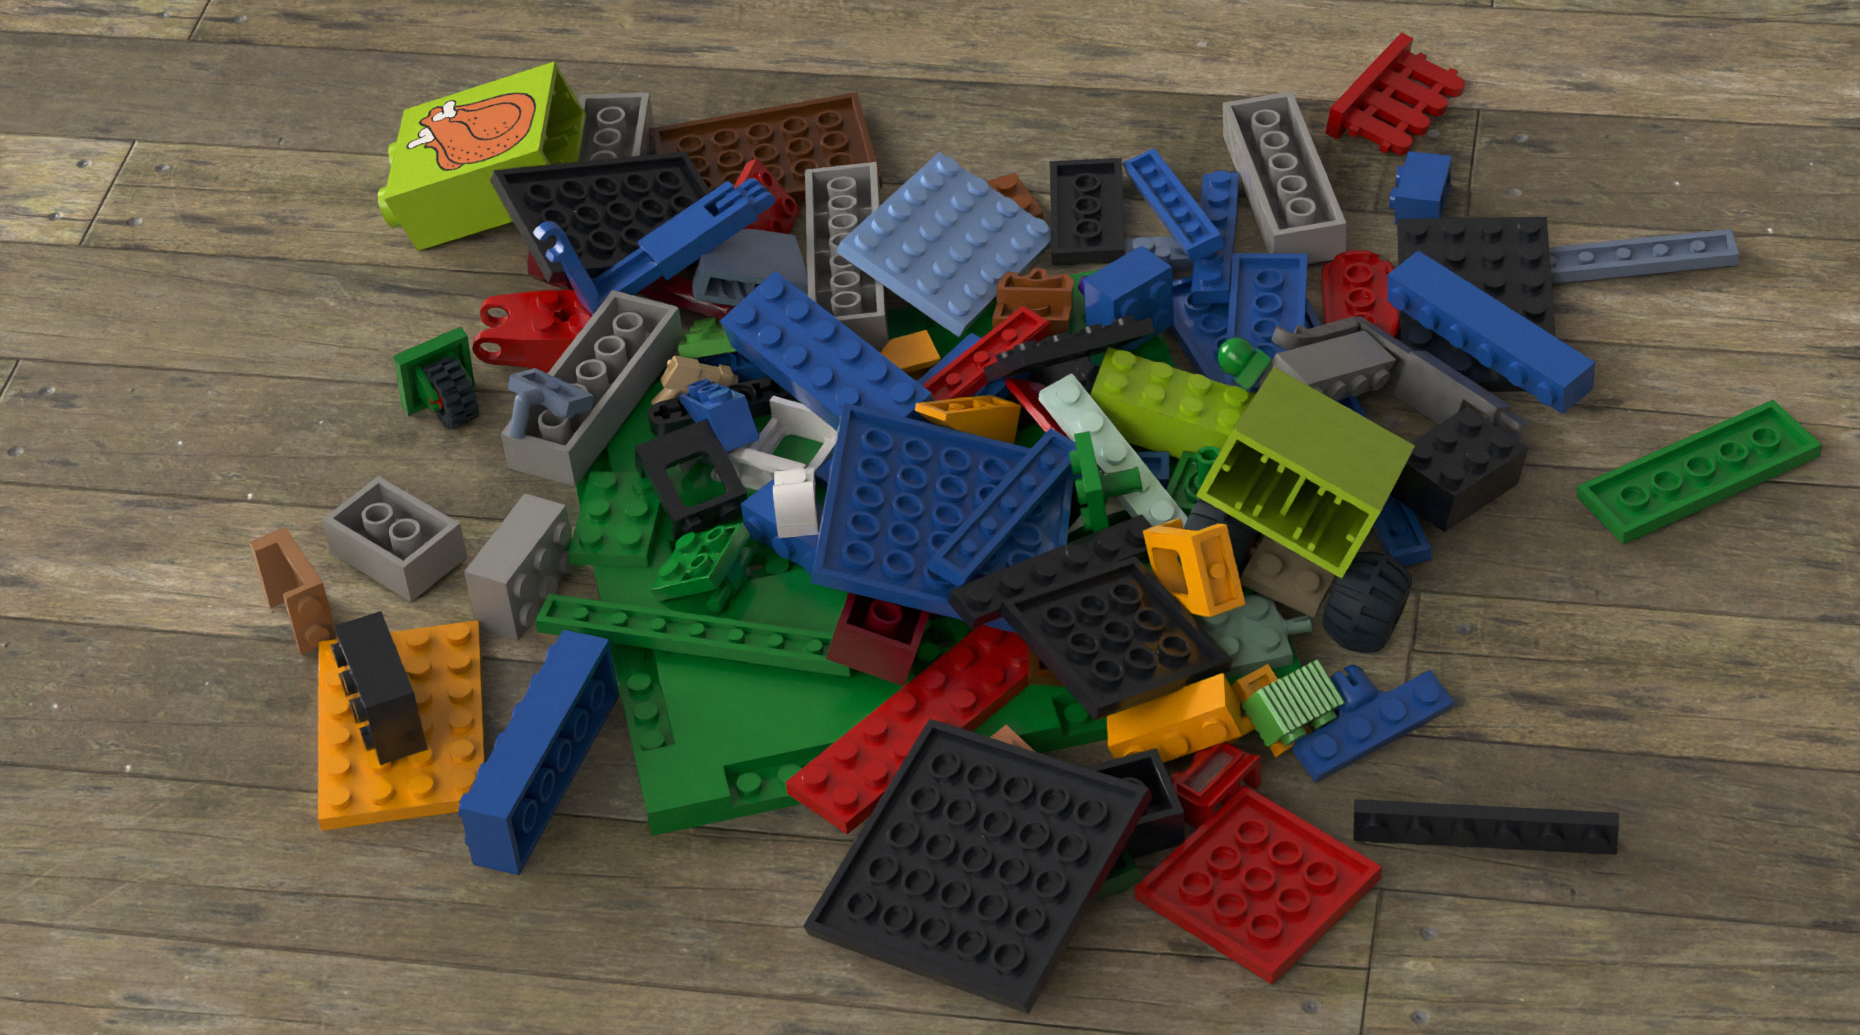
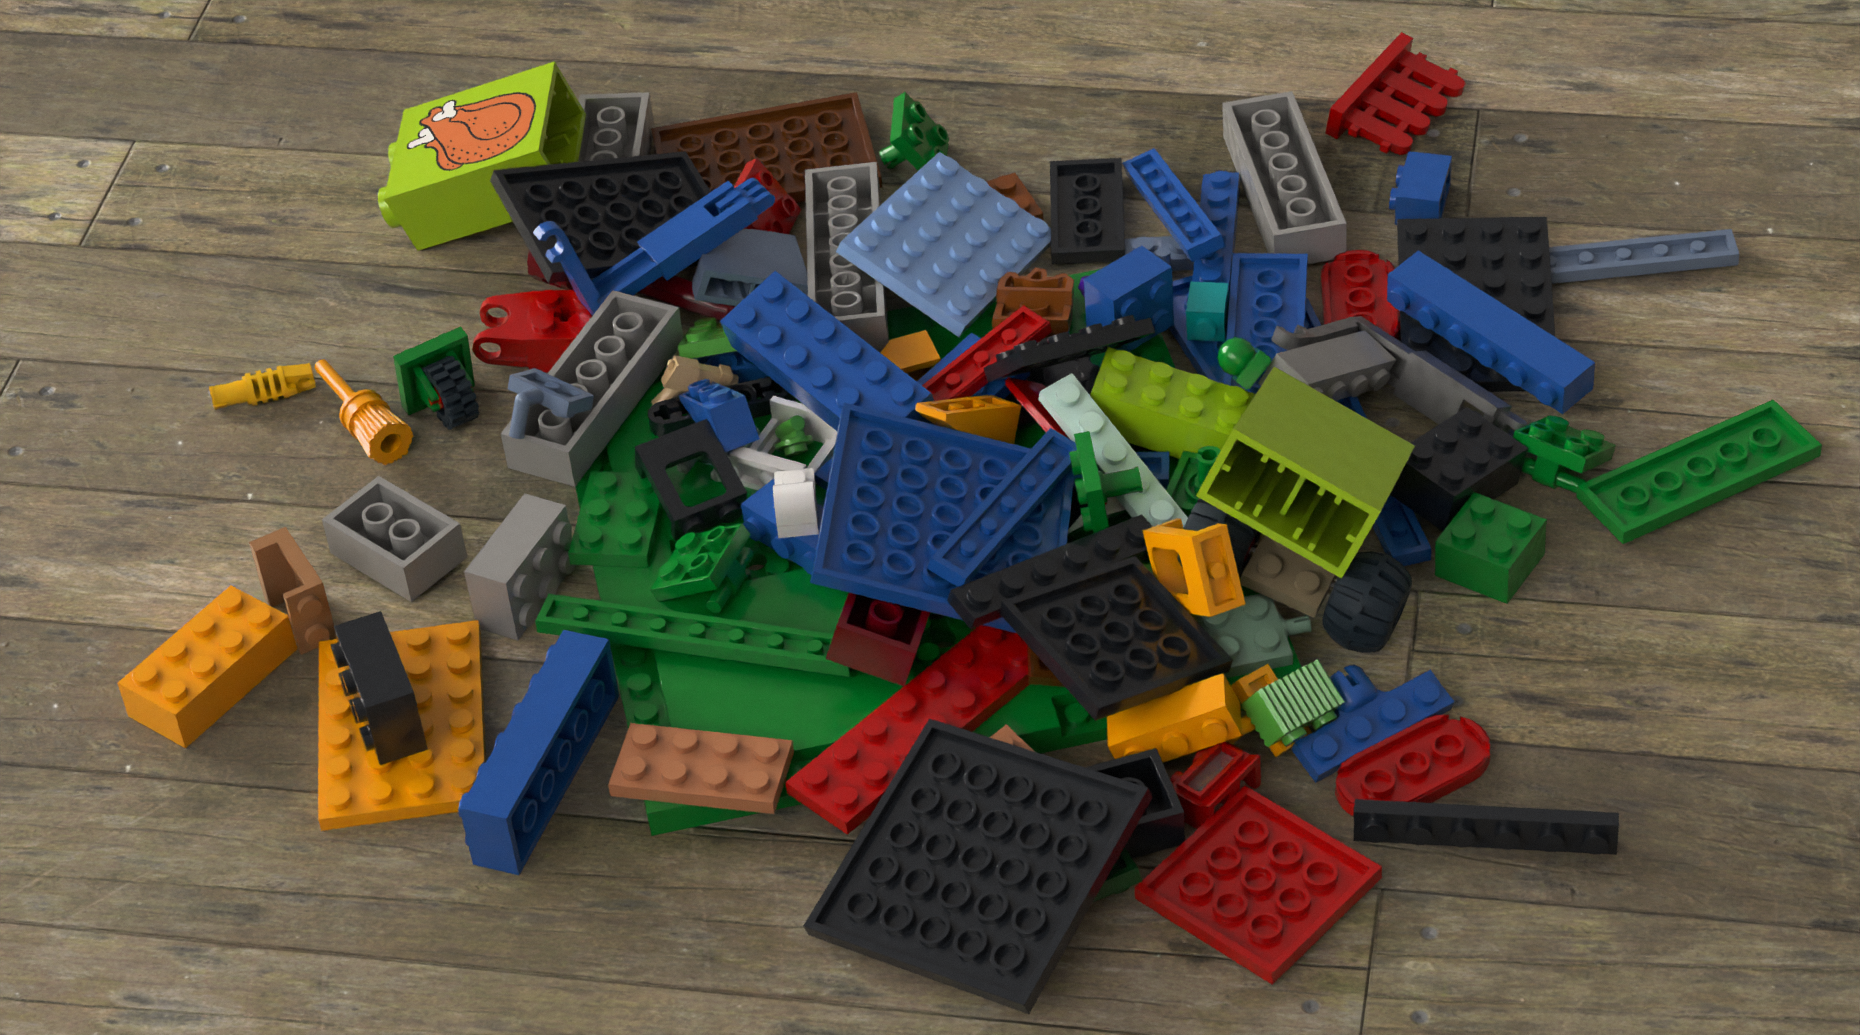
(207, 666): none -> light orange brick
(263, 386): none -> yellow hinge
(368, 418): none -> light orange piece
(701, 768): none -> nougat plate
(792, 437): none -> bright green plate
(913, 135): none -> green plate
(1207, 311): none -> teal brick
(1416, 763): none -> red tile
(1490, 547): none -> green brick
(1561, 448): none -> green plate

